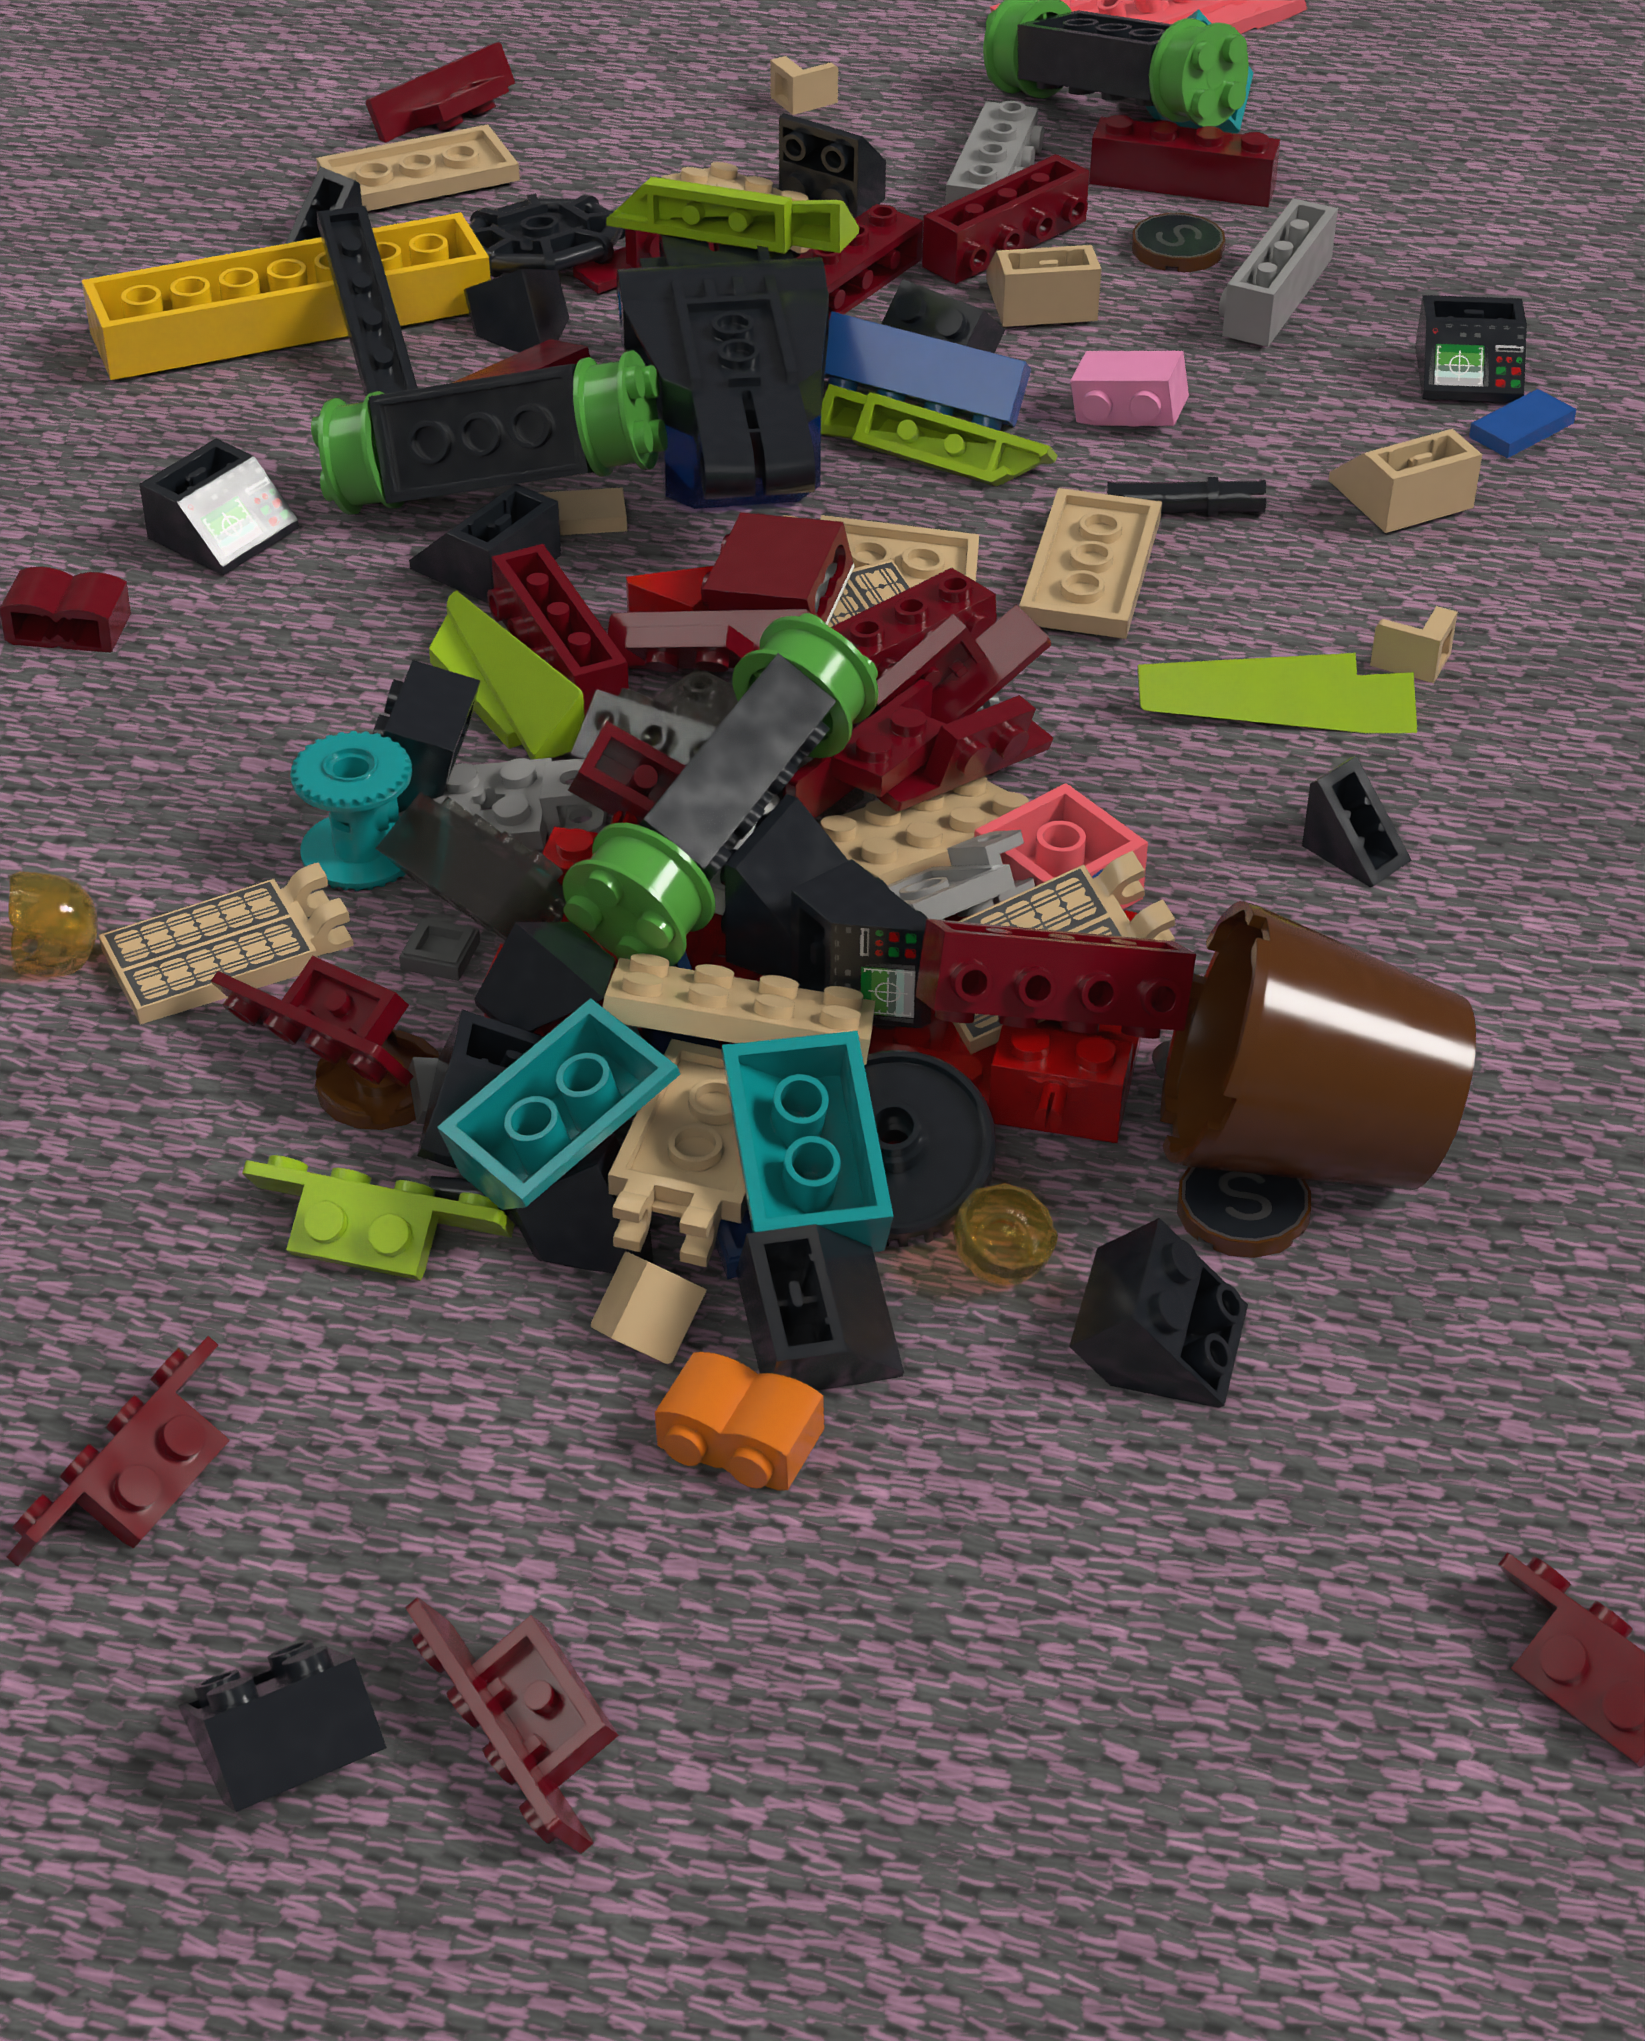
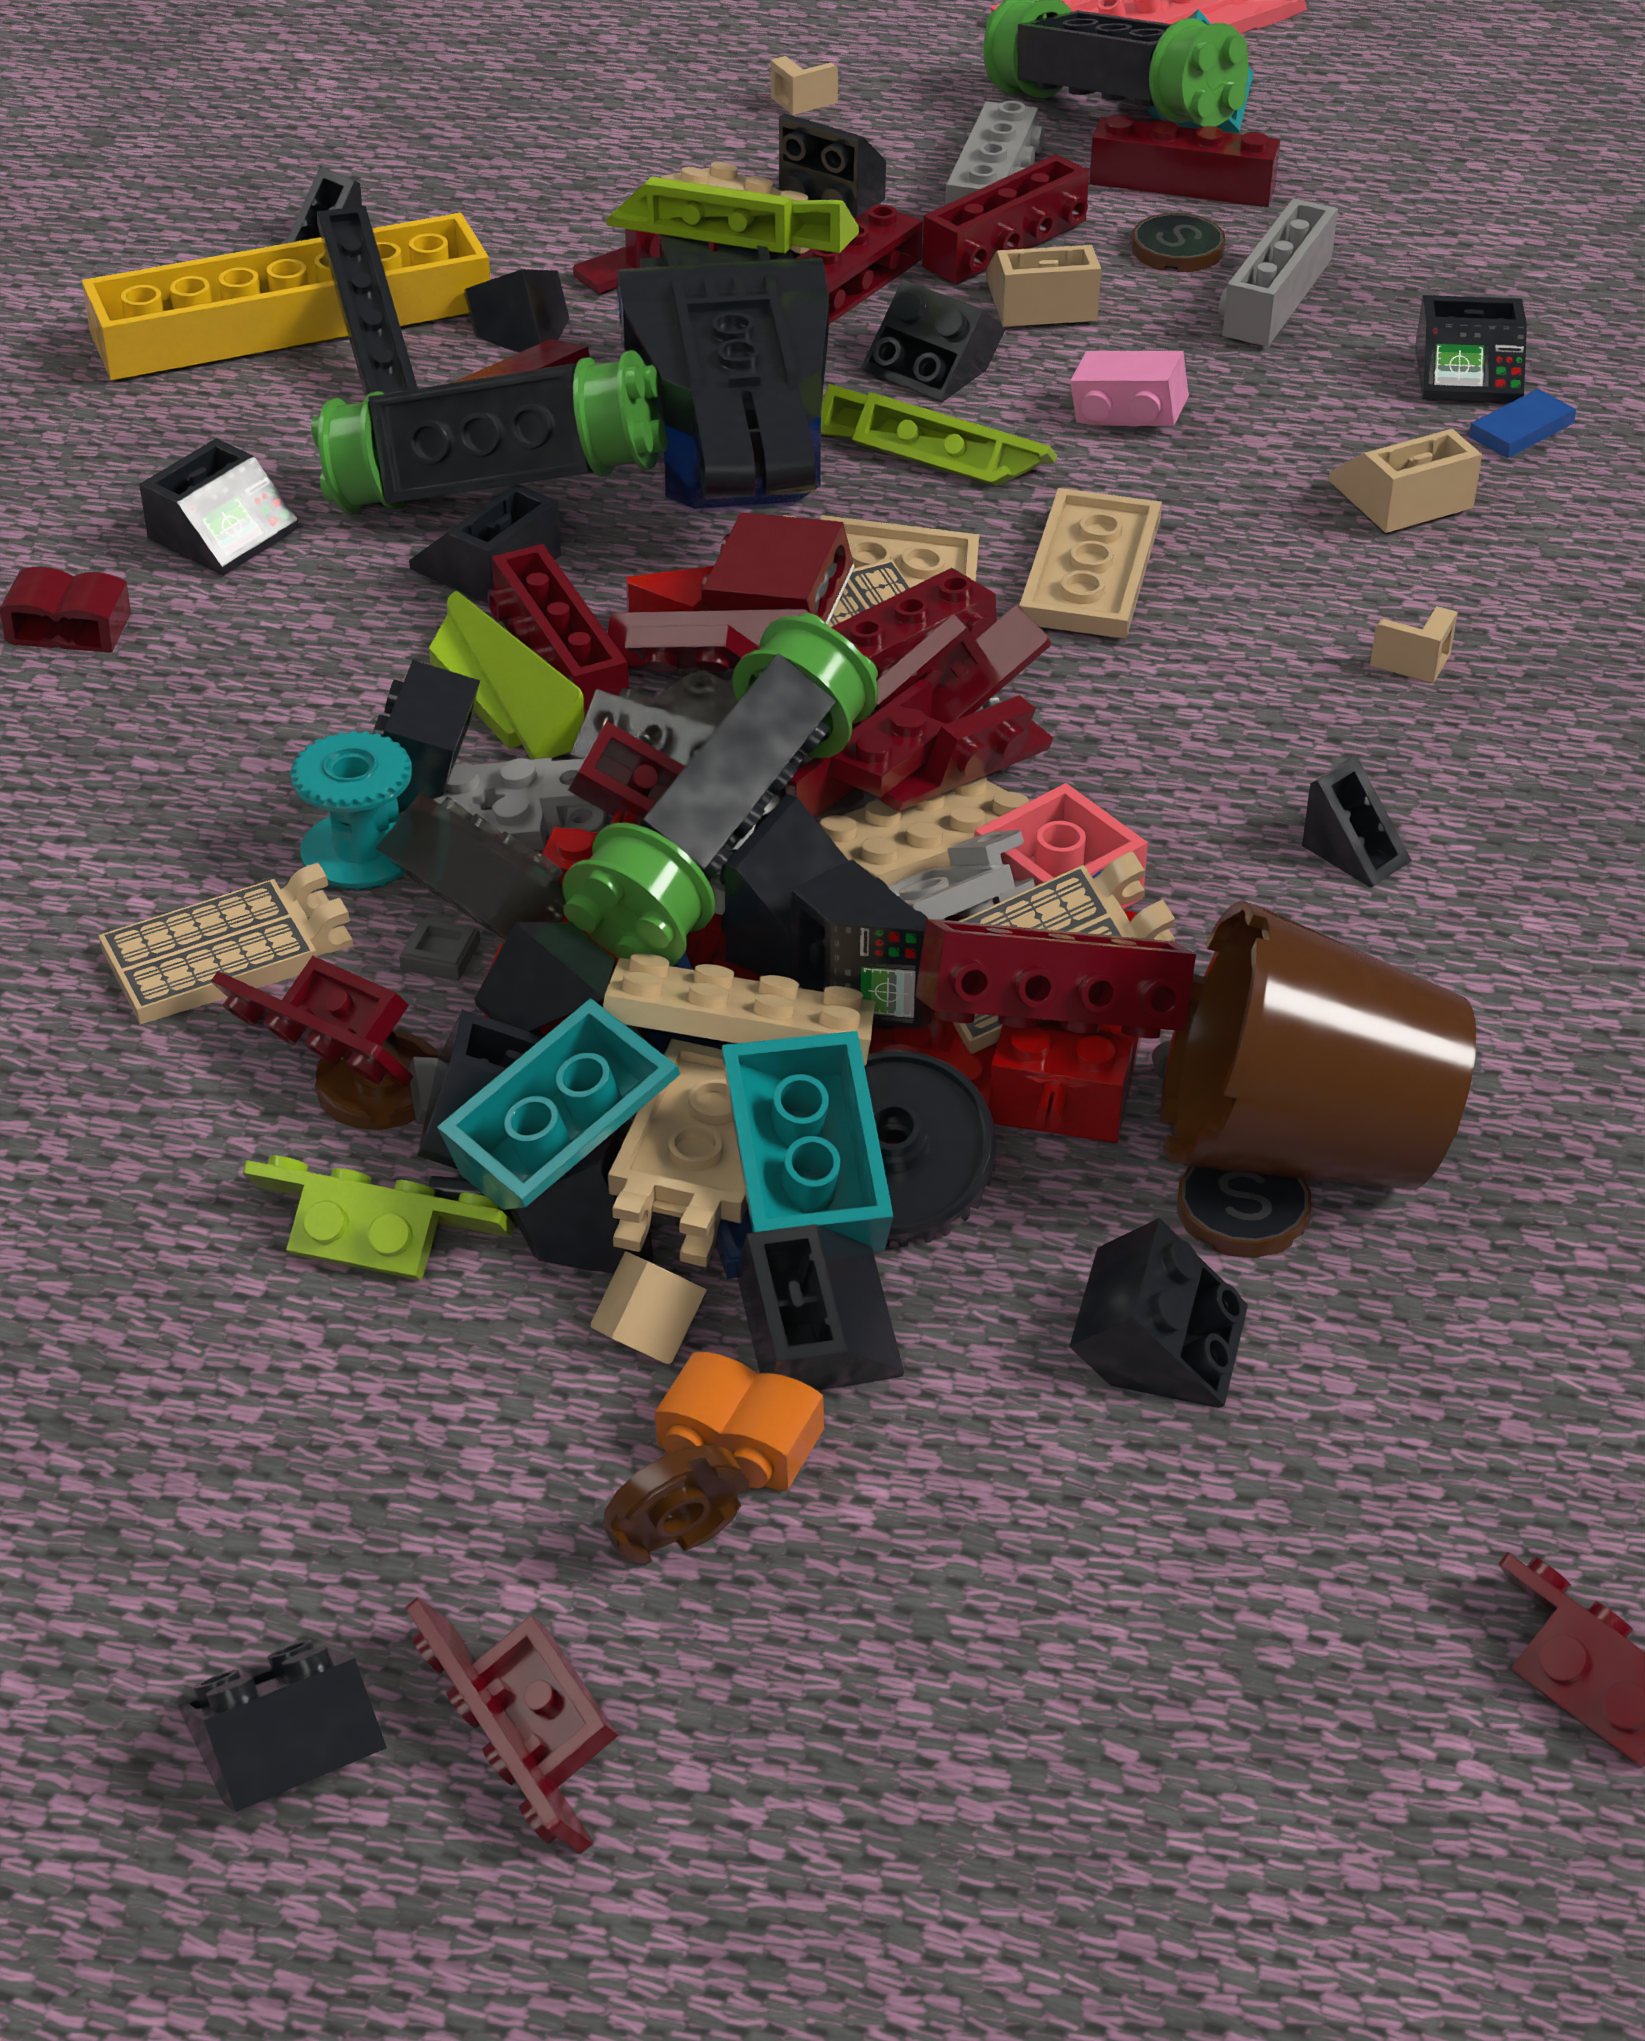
(55, 915): clear yellow helmet -> none
(142, 1469): dark red bracket -> none
(426, 166): tan plate -> none
(443, 94): dark red bracket -> none
(545, 234): black plate -> none
(590, 510): tan tile -> none
(675, 1499): none -> reddish brown tile
(925, 371): blue brick -> none
(1004, 1234): clear yellow hair -> none
(1197, 496): black pin -> none
(1283, 691): lime wedge -> none

